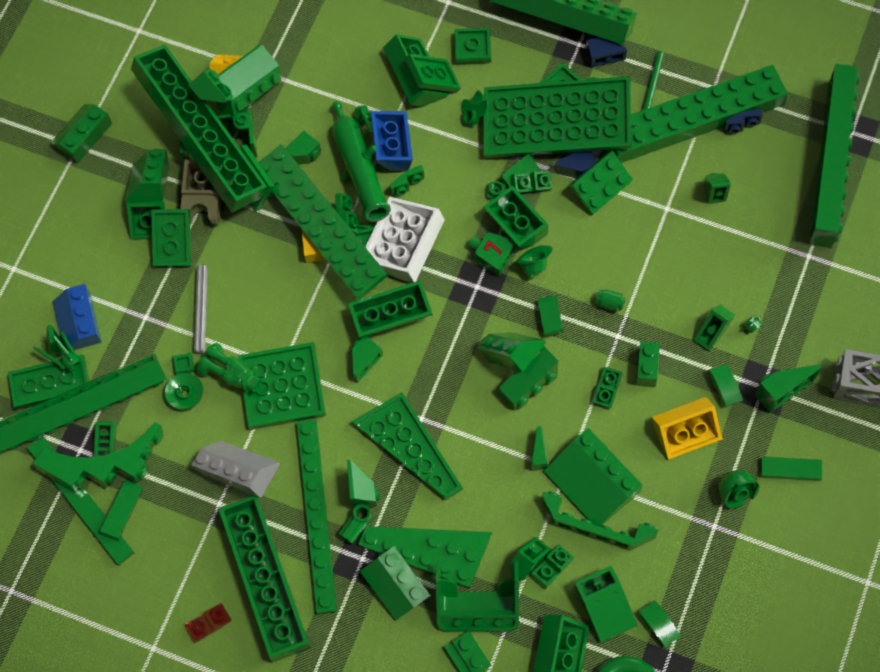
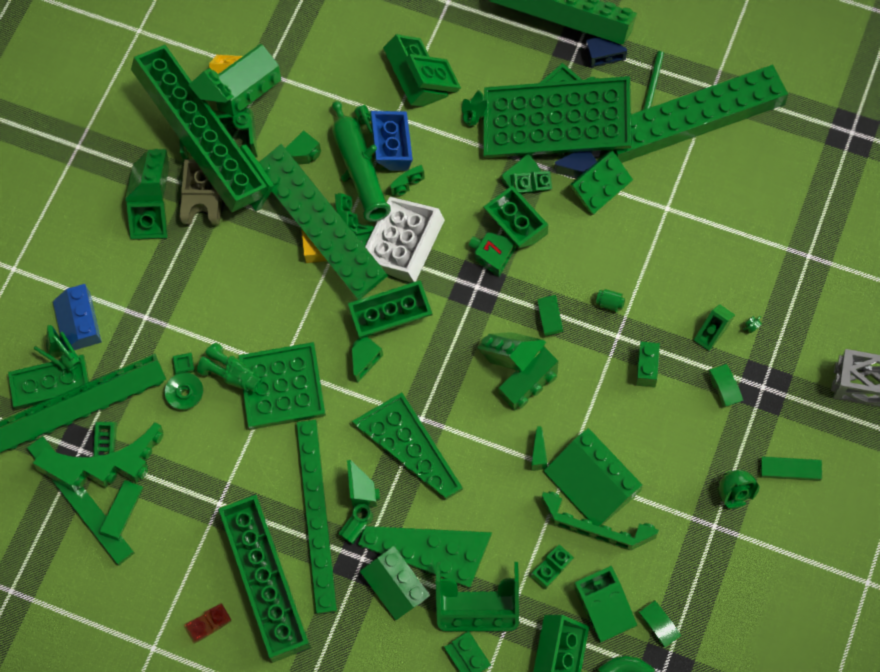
(82, 132): green slope -> none
(171, 237): green plate -> none
(200, 309): light grey axle -> none
(236, 467): light grey slope -> none
(472, 45): green plate -> none
(495, 186): green plate -> none
(529, 557): green slope -> none
(535, 260): green piece -> none
(607, 387): green slope -> none
(687, 427): yellow slope -> none
(716, 187): green slope -> none
(736, 123): dark blue slope -> none
(785, 384): green slope -> none
(834, 156): green brick -> none

